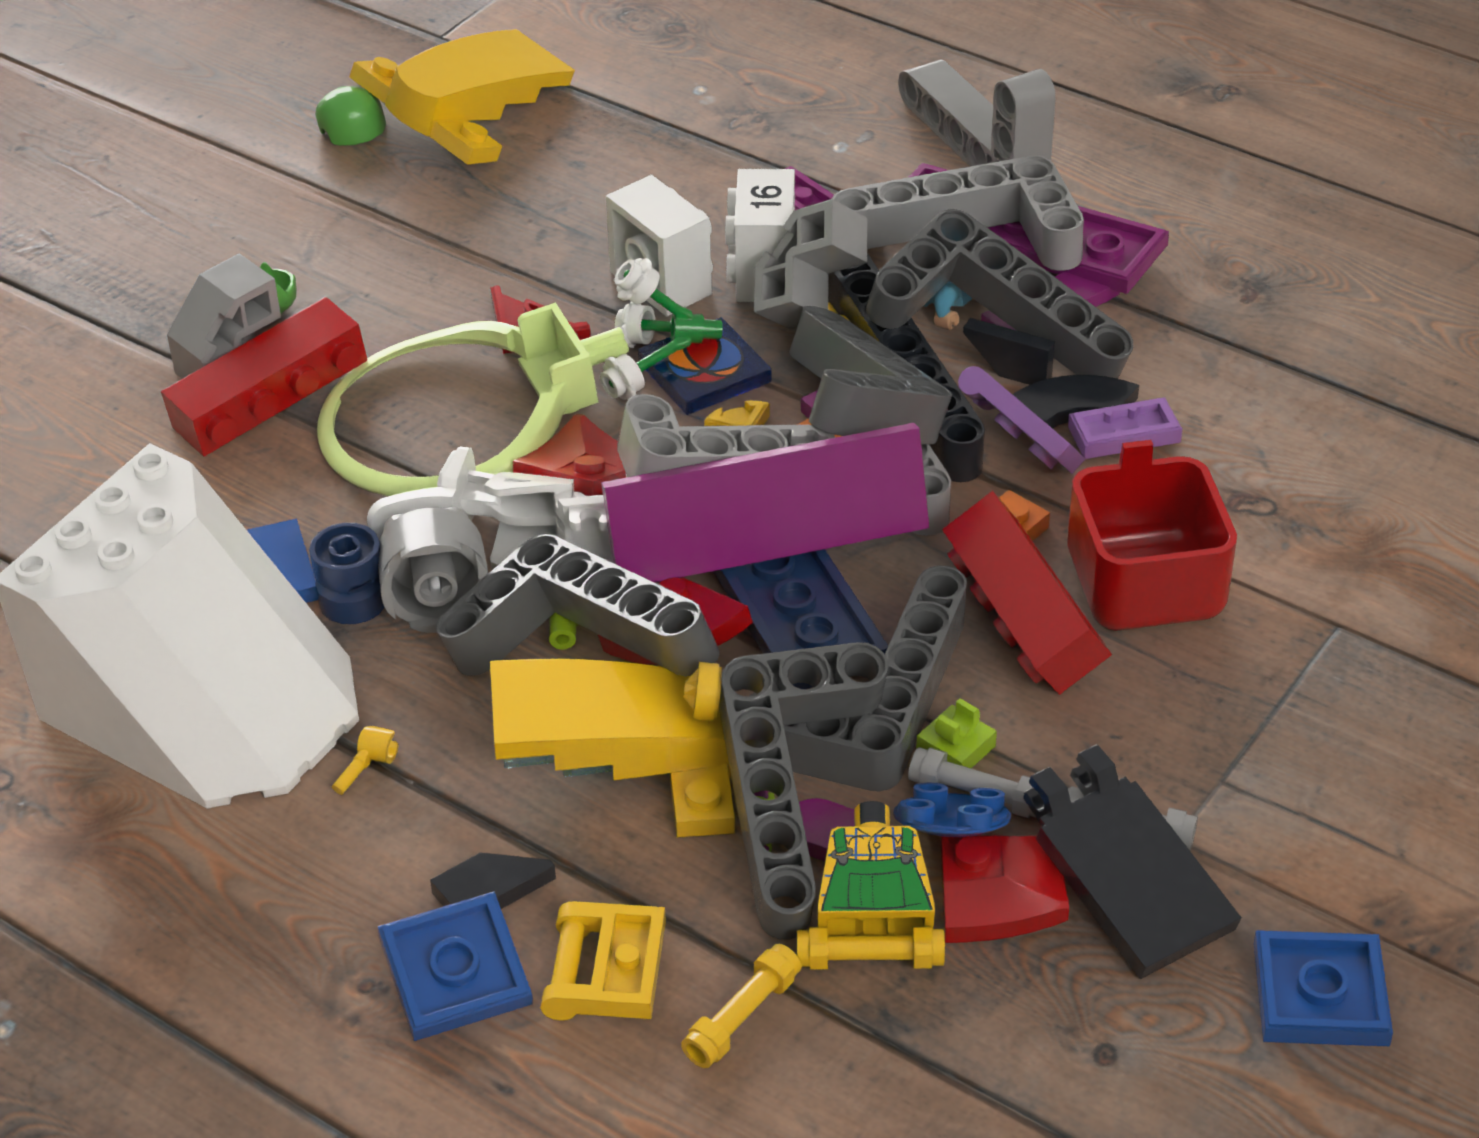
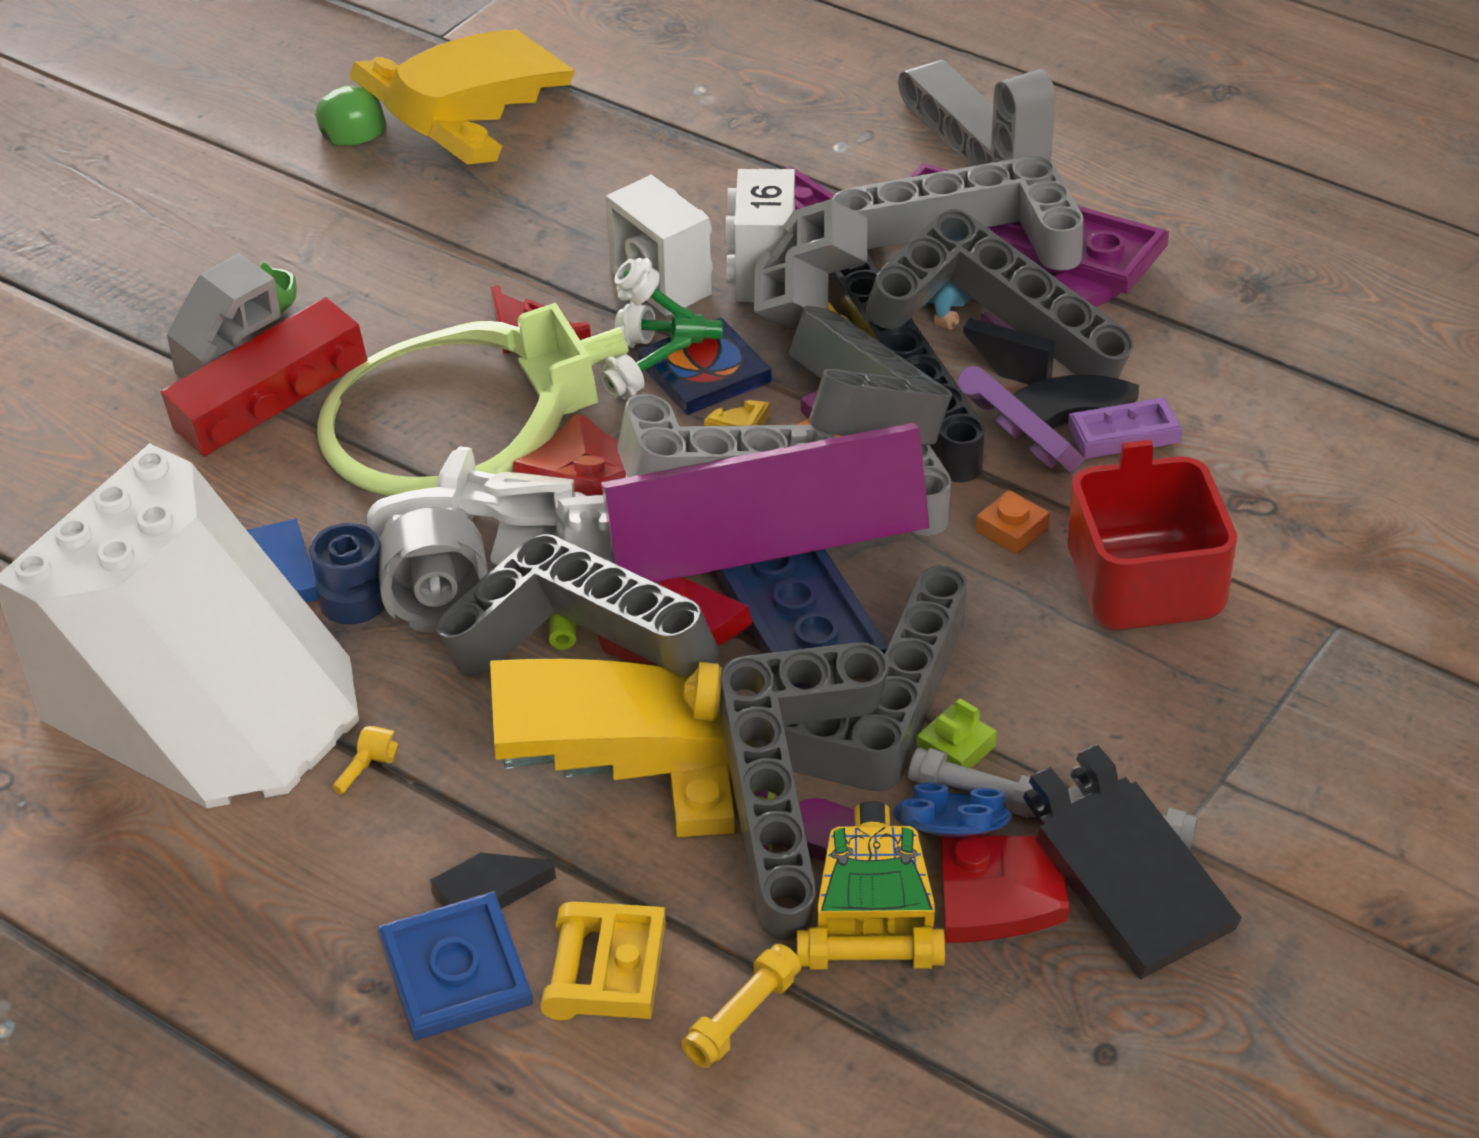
(1026, 594): red brick -> none
(1322, 988): blue tile -> none

